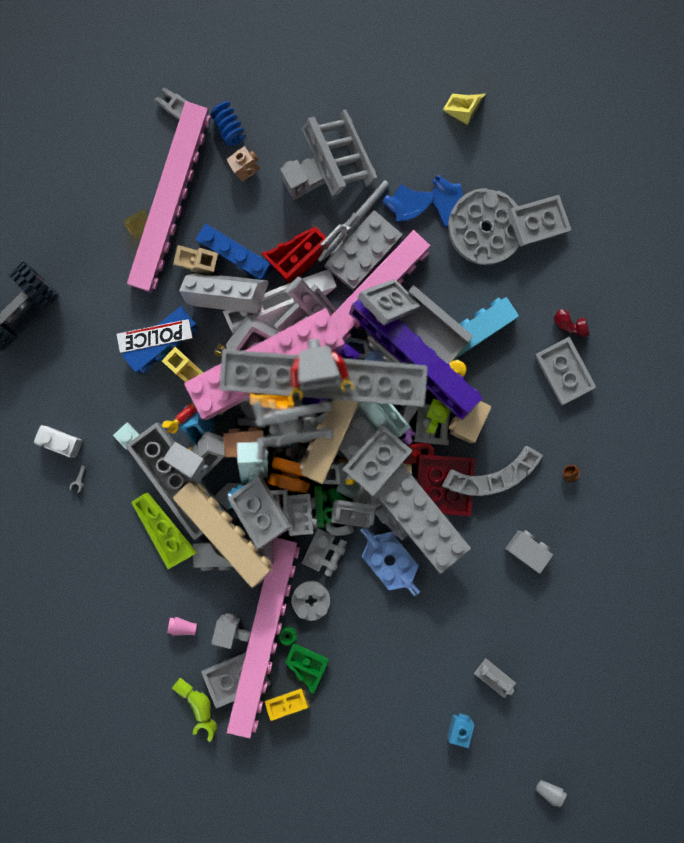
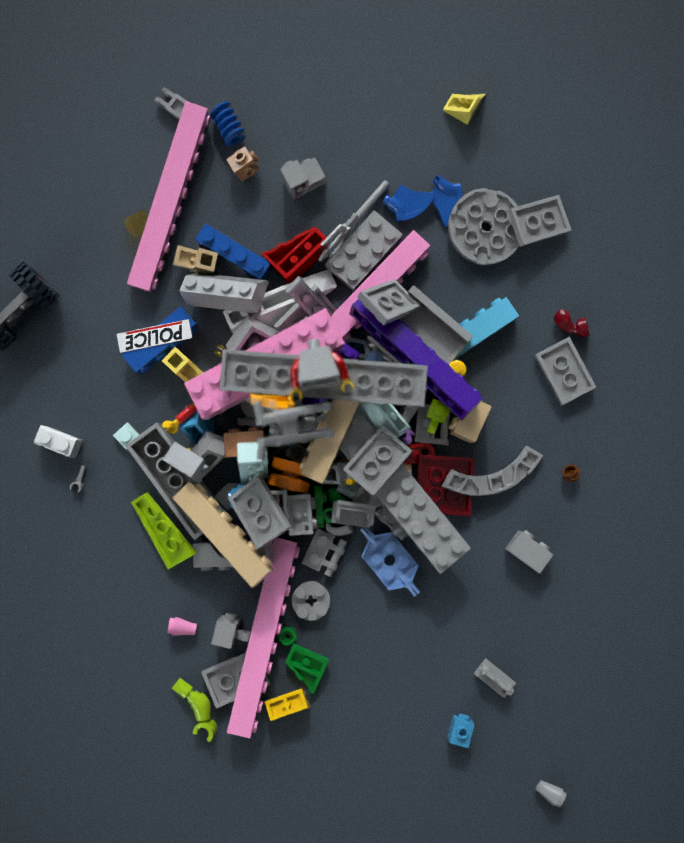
(325, 160): light grey fence -> none

